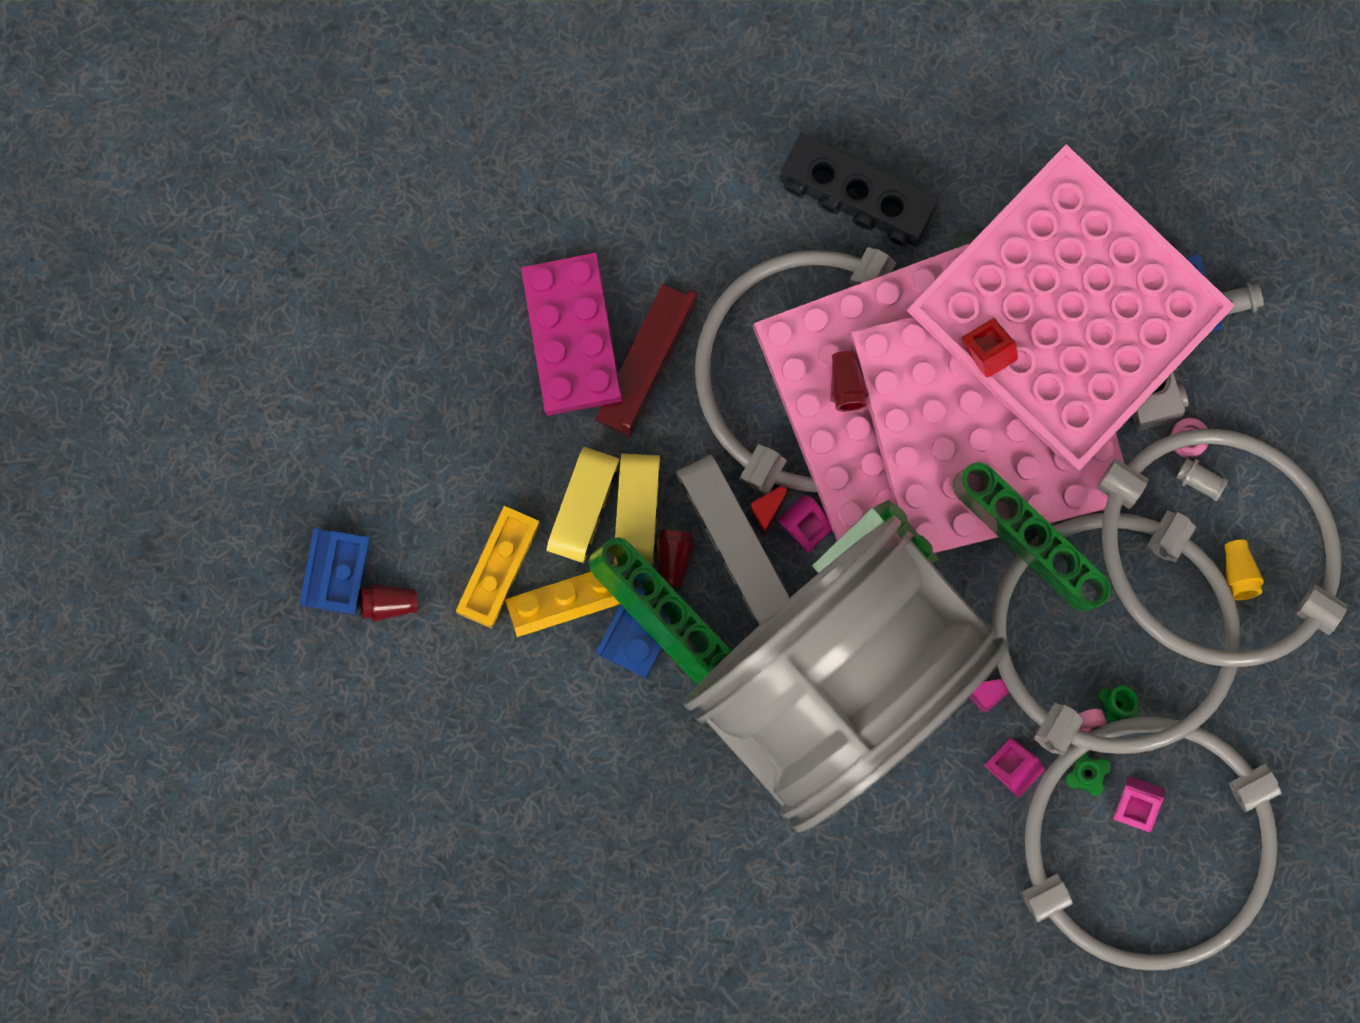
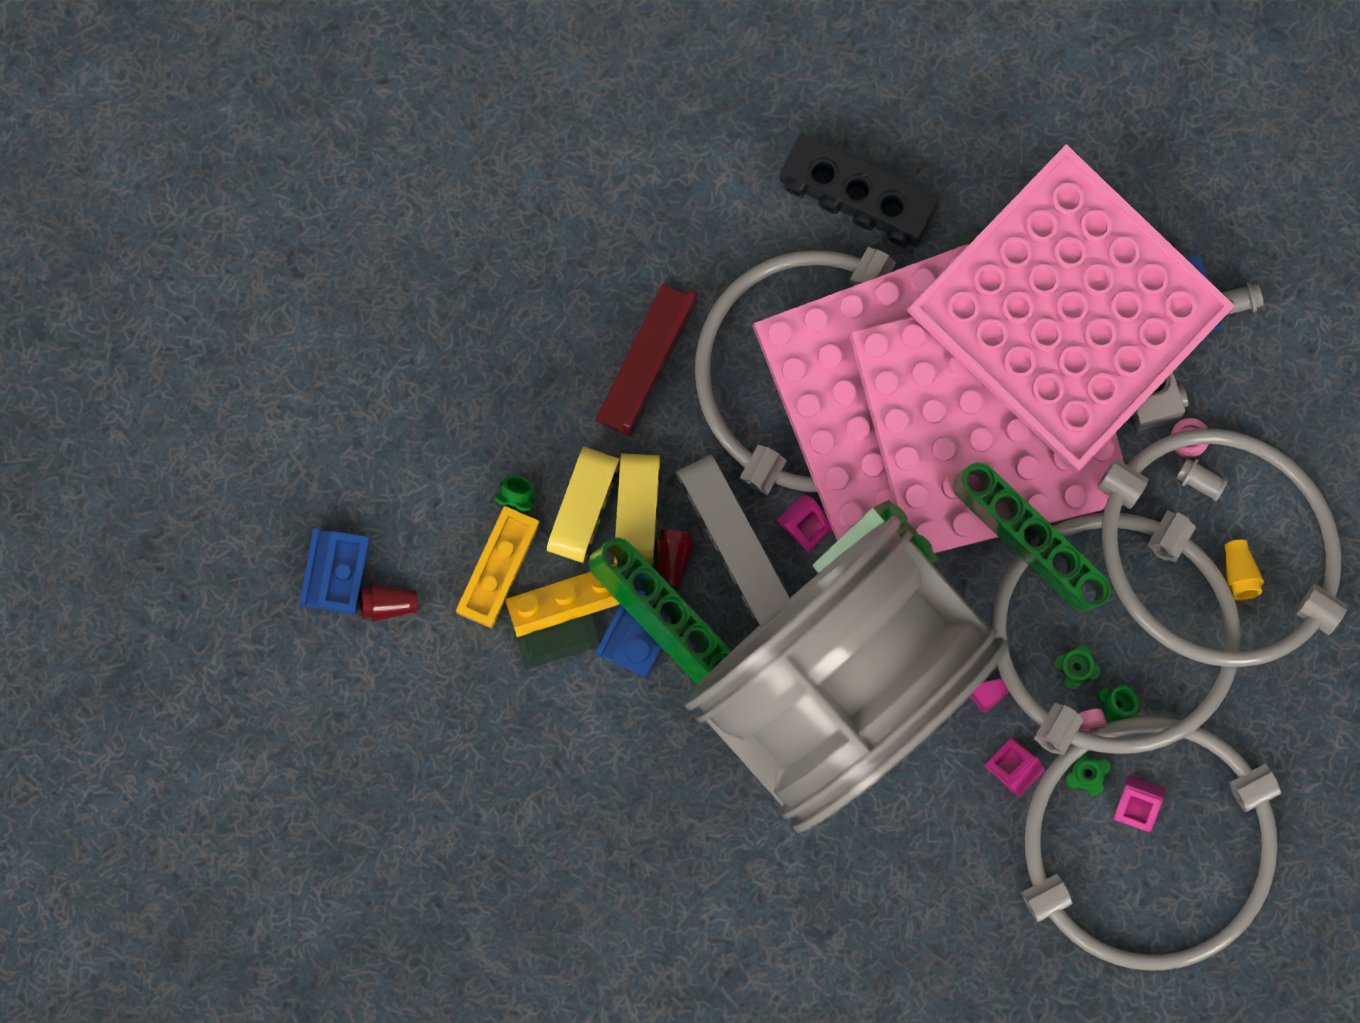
(516, 493): none -> green plate
(558, 641): none -> clear green plate
(571, 334): dark pink plate -> none
(767, 508): red slope -> none
(847, 383): dark red cone -> none
(991, 347): red slope -> none
(1080, 656): none -> green plate

